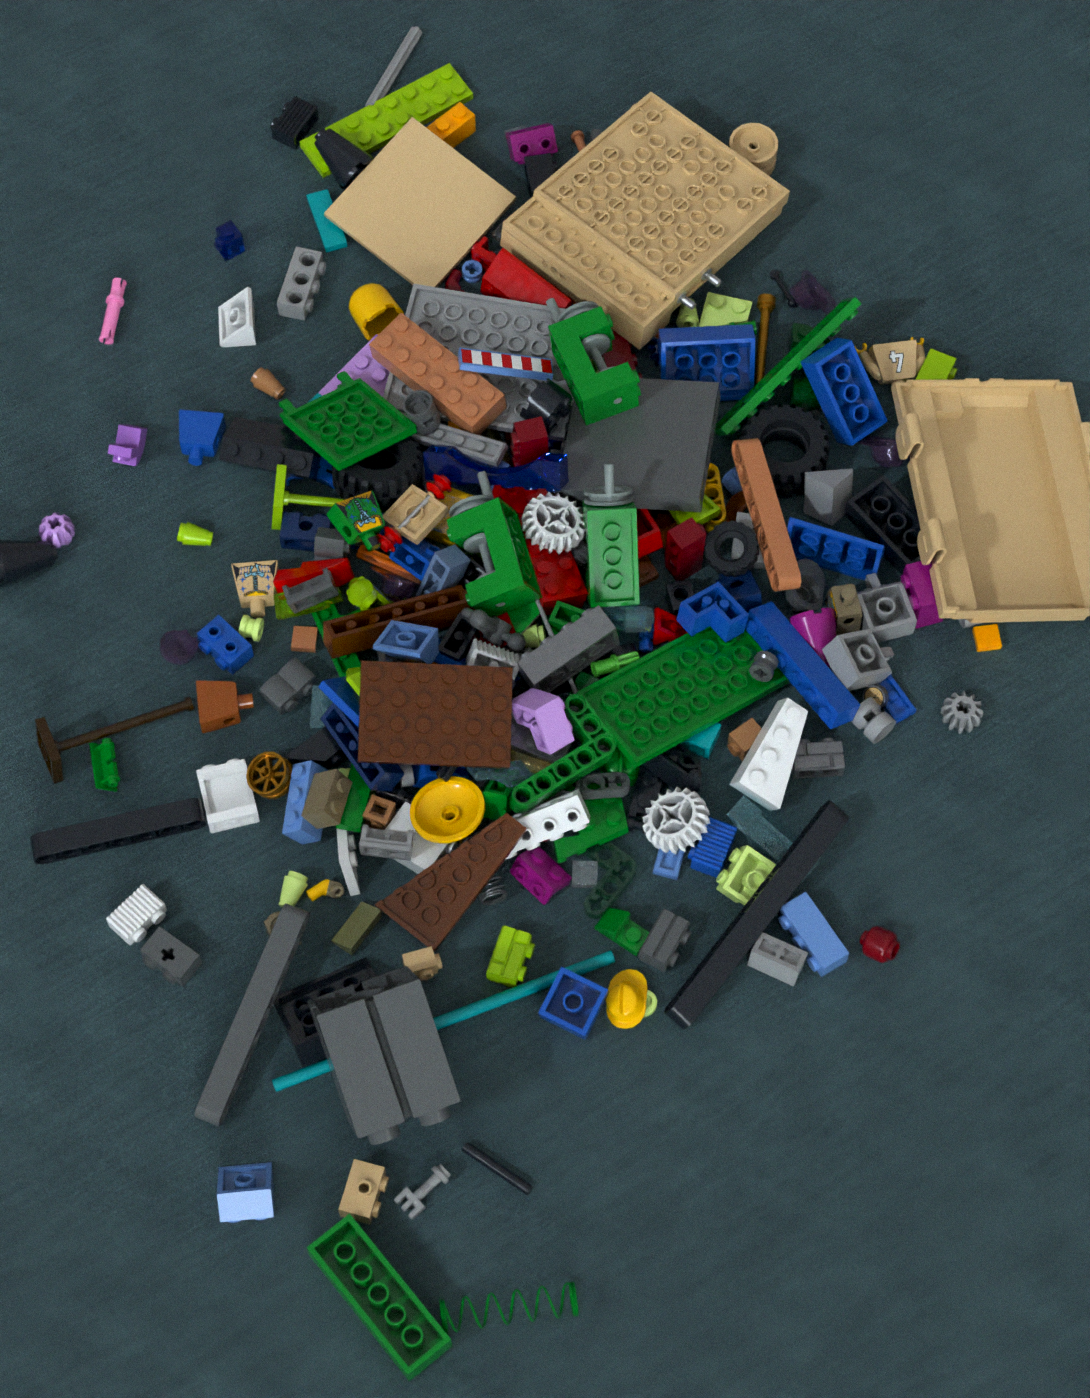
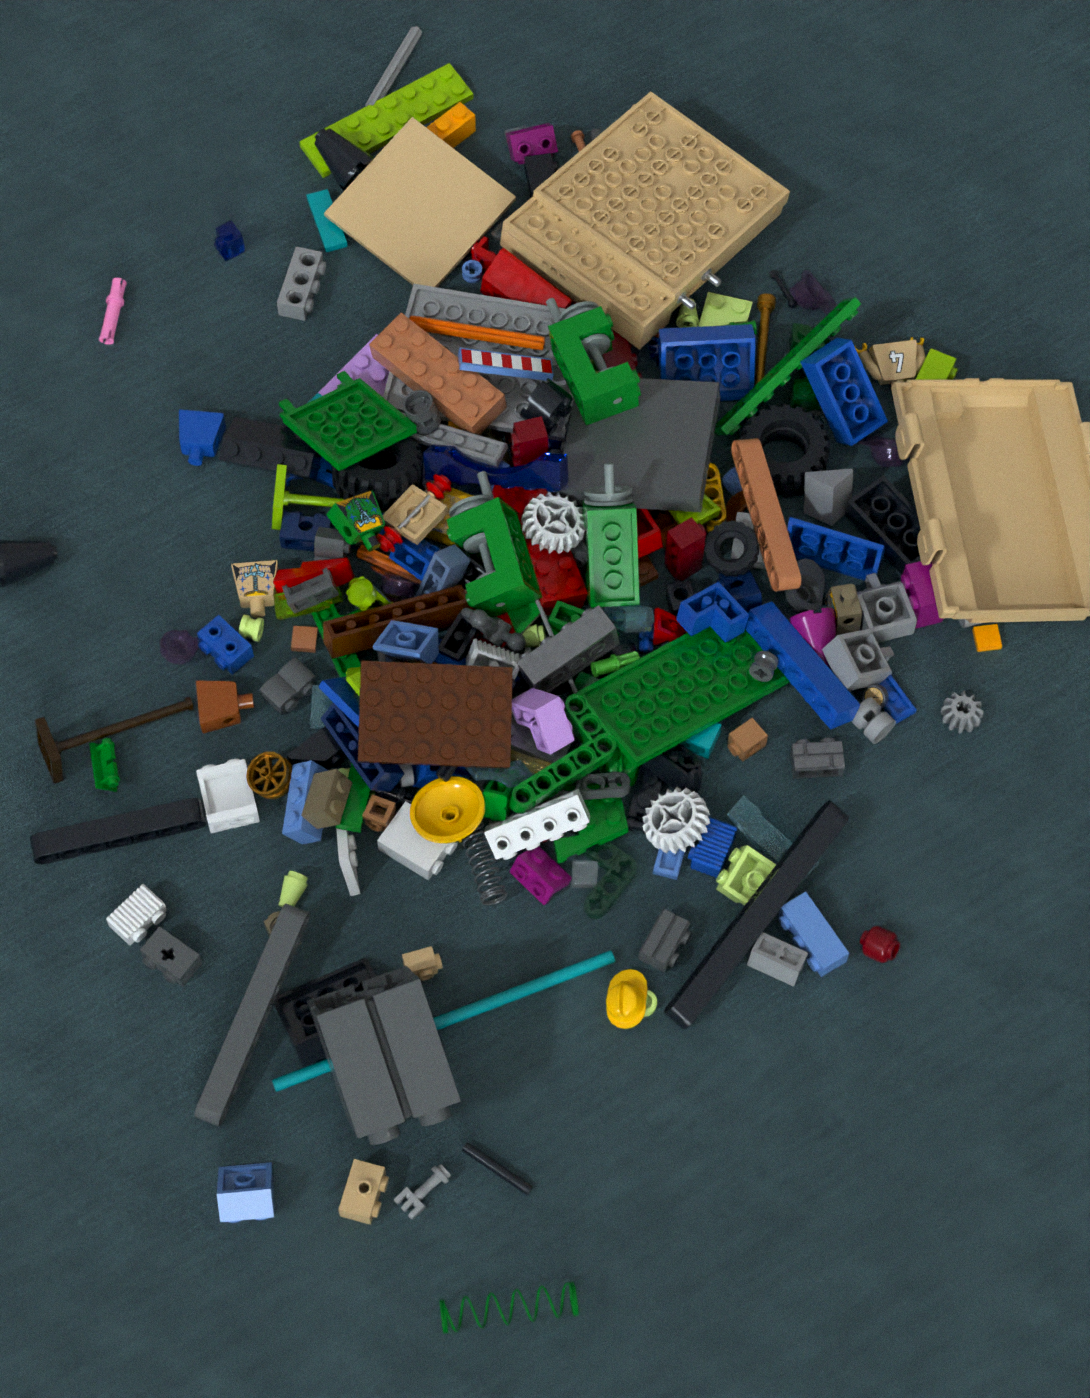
(57, 529): lavender piece -> none
(128, 445): medium lavender brick -> none
(194, 535): lime cone -> none
(237, 320): white slope -> none
(267, 383): medium nougat cone -> none
(294, 122): black brick -> none
(327, 888): arm -> none
(357, 927): olive slope -> none
(373, 309): yellow cylinder -> none
(379, 1297): green brick -> none
(386, 843): light grey hinge -> none
(445, 890): reddish brown wing -> none
(453, 281): dark red arm -> none
(479, 333): none -> orange axle
(509, 957): lime brick -> none
(573, 1003): blue brick -> none
(620, 929): green slope -> none
(756, 144): tan wheel -> none
(771, 757): white wedge -> none

